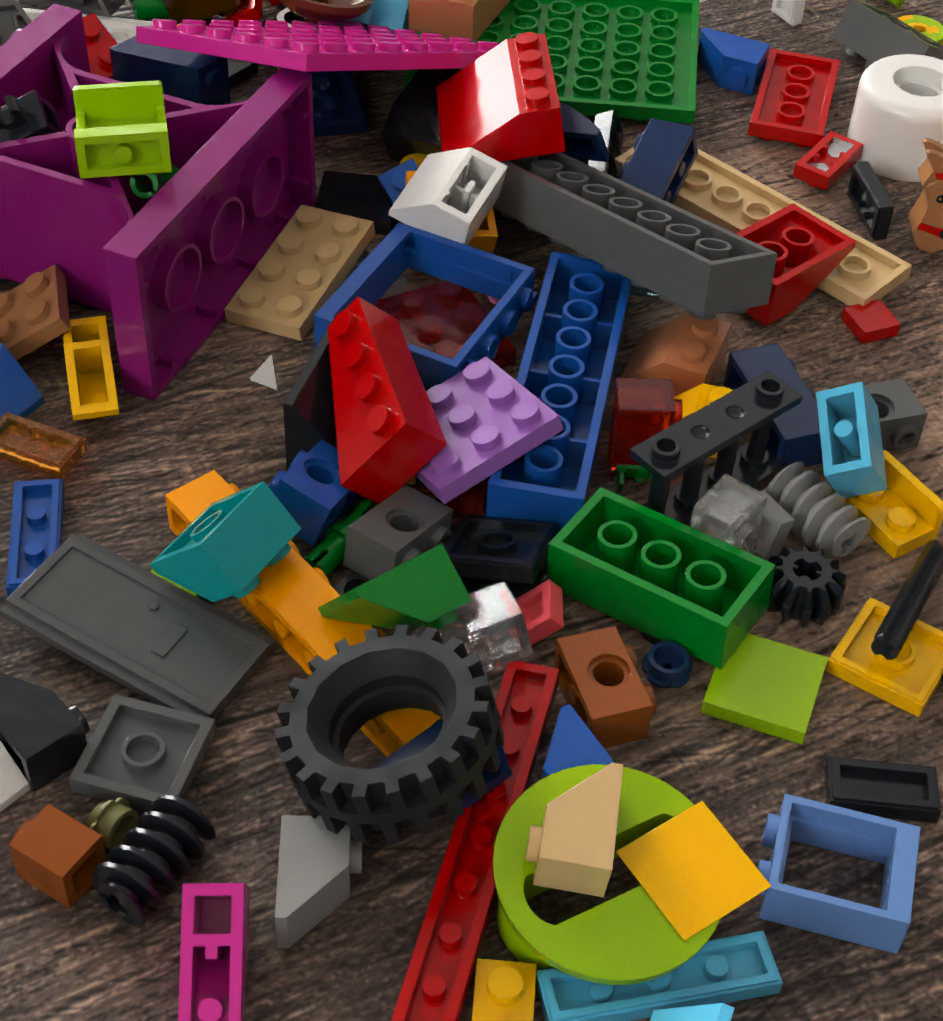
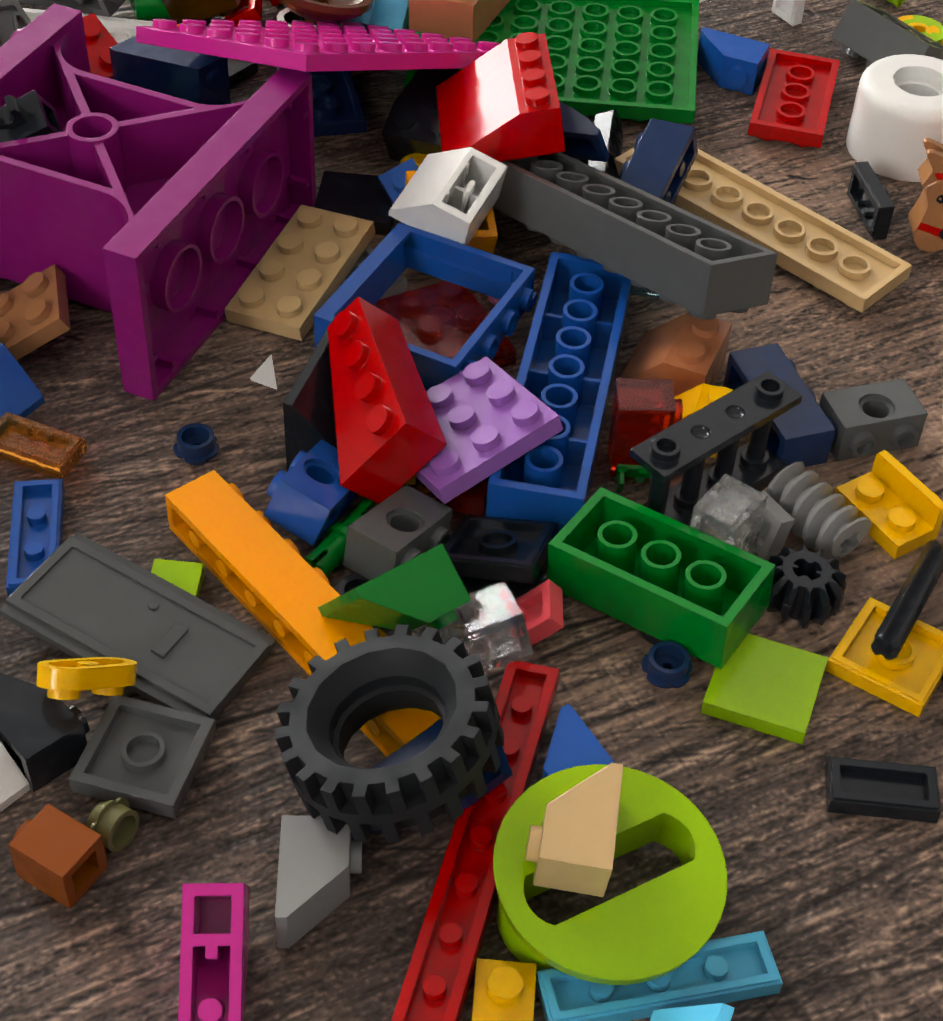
(90, 369): yellow slope -> none
(101, 675): none -> yellow plate
(121, 129): lime panel -> none
(149, 184): green pin -> none
(149, 856): black piece -> none
(196, 444): none -> dark blue plate
(229, 545): teal slope -> none
(604, 685): dark orange brick -> none
(693, 870): yellow sticker -> none
(805, 257): red slope -> none
(827, 160): red piece -> none
(851, 440): medium azure brick -> none
(851, 834): medium blue window -> none
(870, 321): red tile -> none

